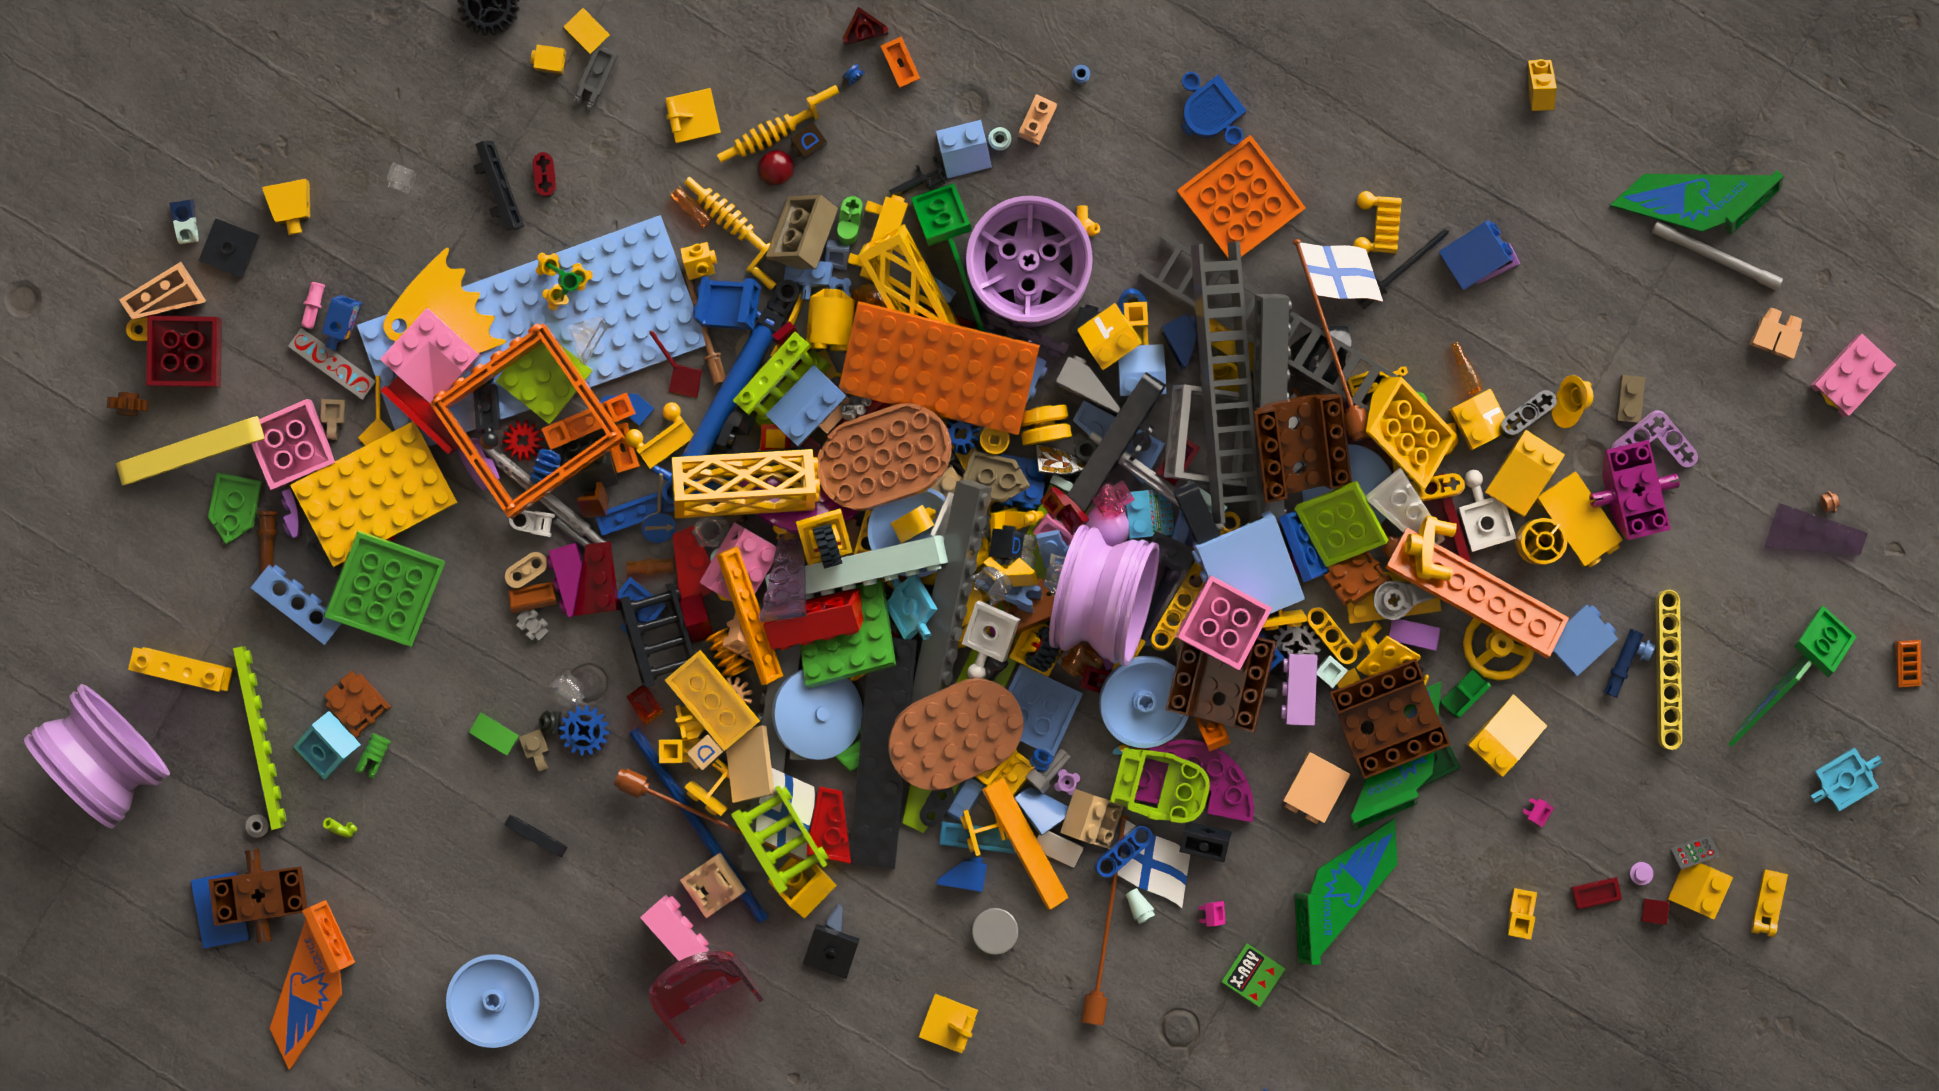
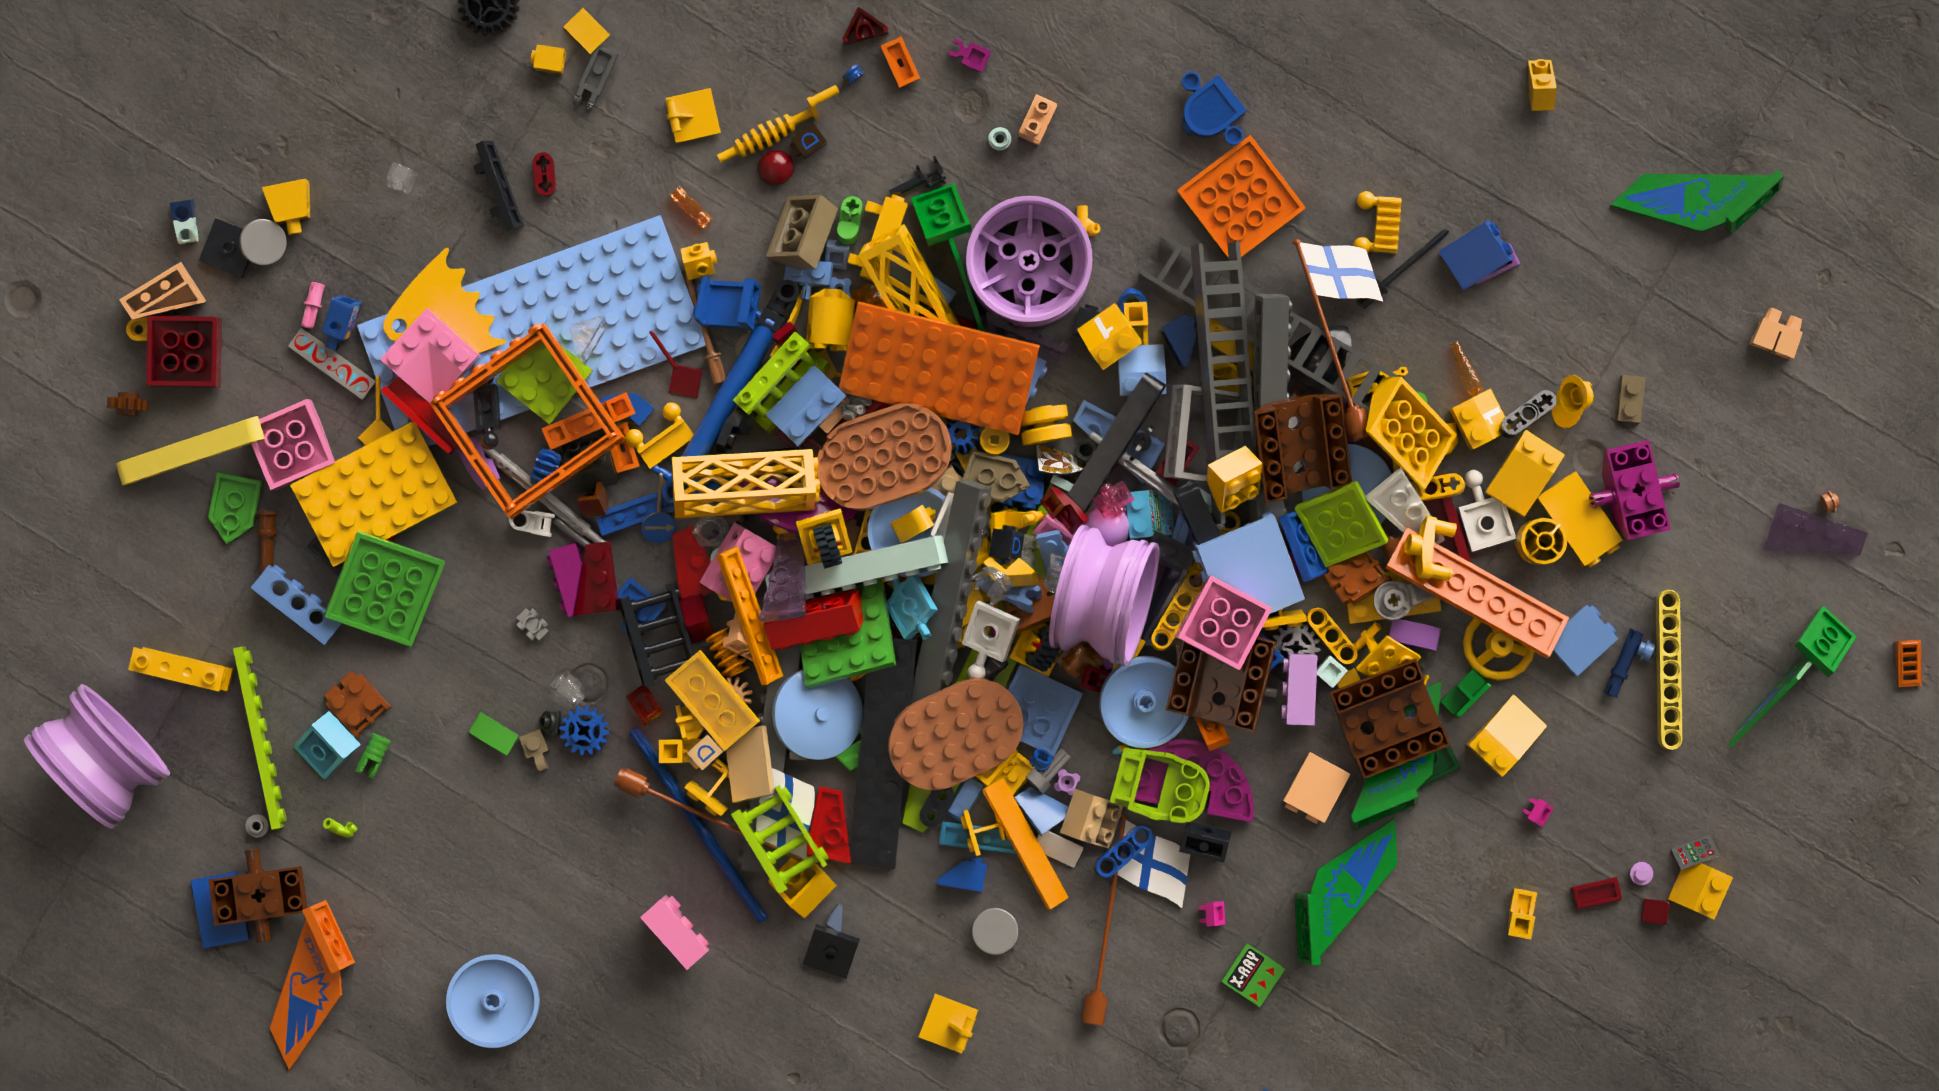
(262, 242): none -> light grey tile
(293, 521): medium lavender slope -> none
(333, 414): dark tan plate -> none
(526, 570): tan plate -> none
(532, 440): red gear -> none
(532, 597): dark orange tile -> none
(535, 835): black beam -> none
(566, 282): yellow plant -> none
(649, 566): clear orange pin -> none
(694, 981): clear pink windscreen -> none
(710, 877): tan brick -> none
(738, 226): yellow piece -> none
(773, 438): piece -> none
(964, 149): light blue slope -> none
(973, 56): none -> magenta plate
(1081, 68): medium blue pin -> none
(1082, 382): light grey slope -> none
(1139, 906): light aqua cone -> none
(1234, 478): none -> yellow slope
(1662, 433): lavender beam -> none
(1762, 276): light grey piece -> none
(1769, 902): yellow plate -> none
(1846, 779): medium azure plate -> none
(1852, 375): bright pink piece -> none

